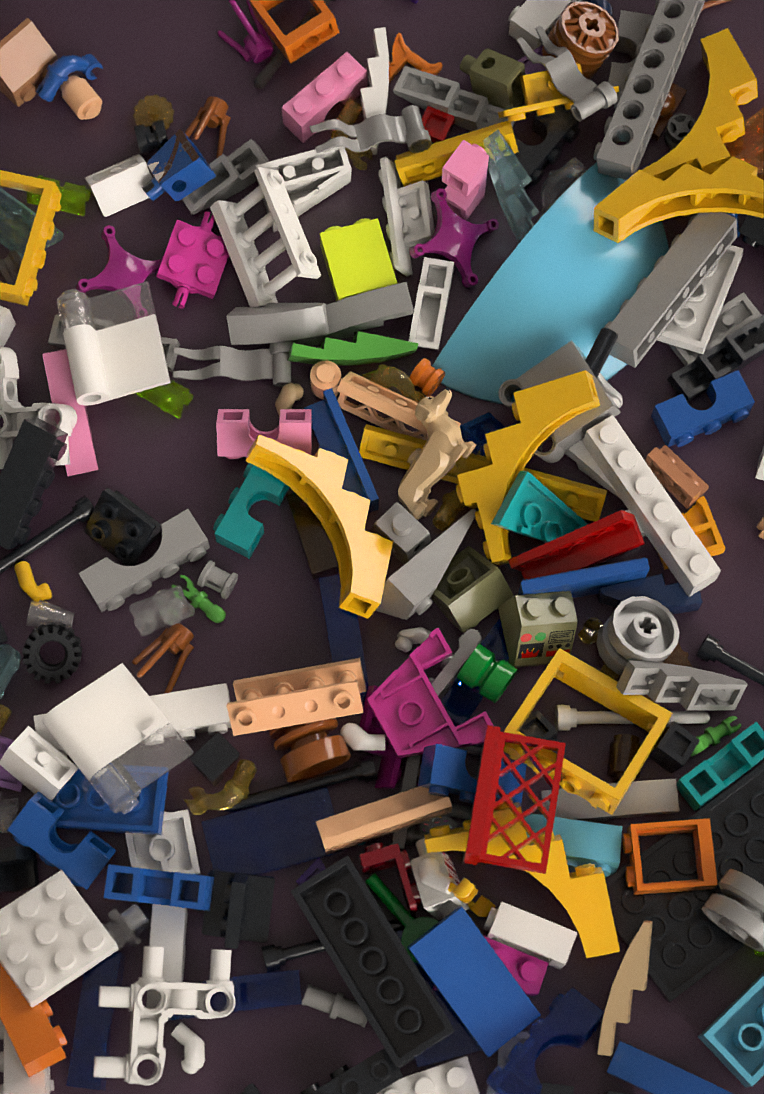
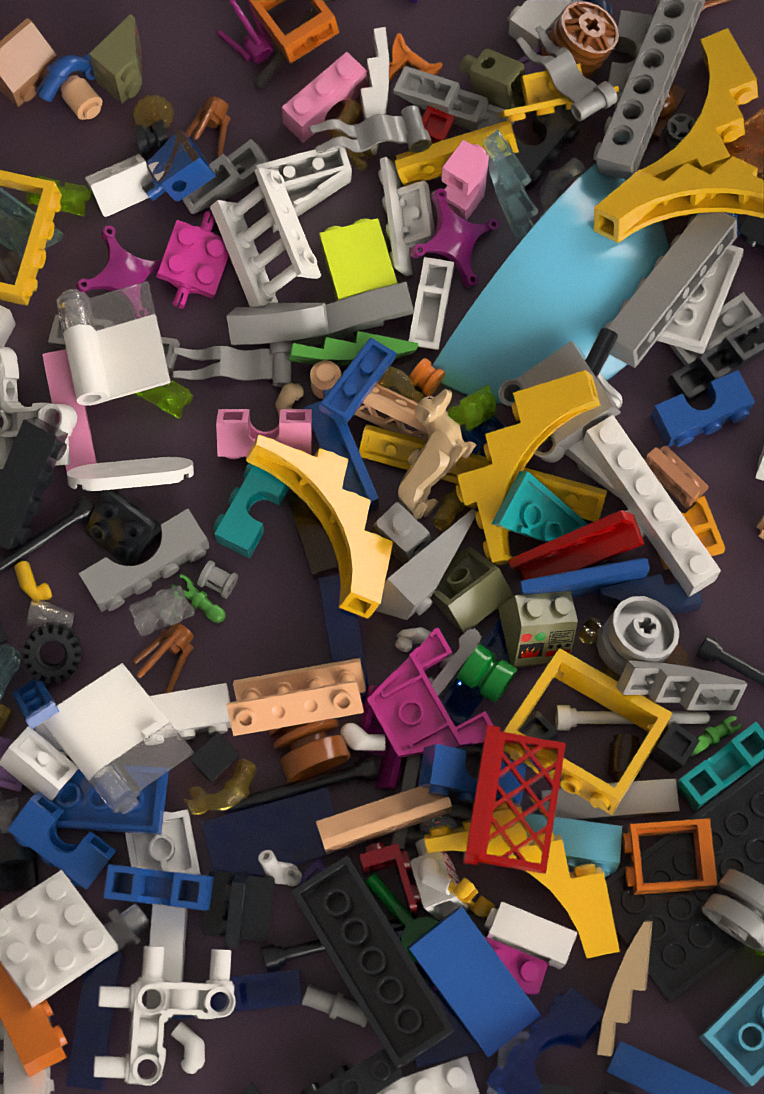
(35, 702): none -> blue tile
(119, 61): none -> olive slope
(130, 473): none -> white tile
(282, 872): none -> white arm
(357, 381): none -> blue tile
(474, 408): none -> clear neon green hinge

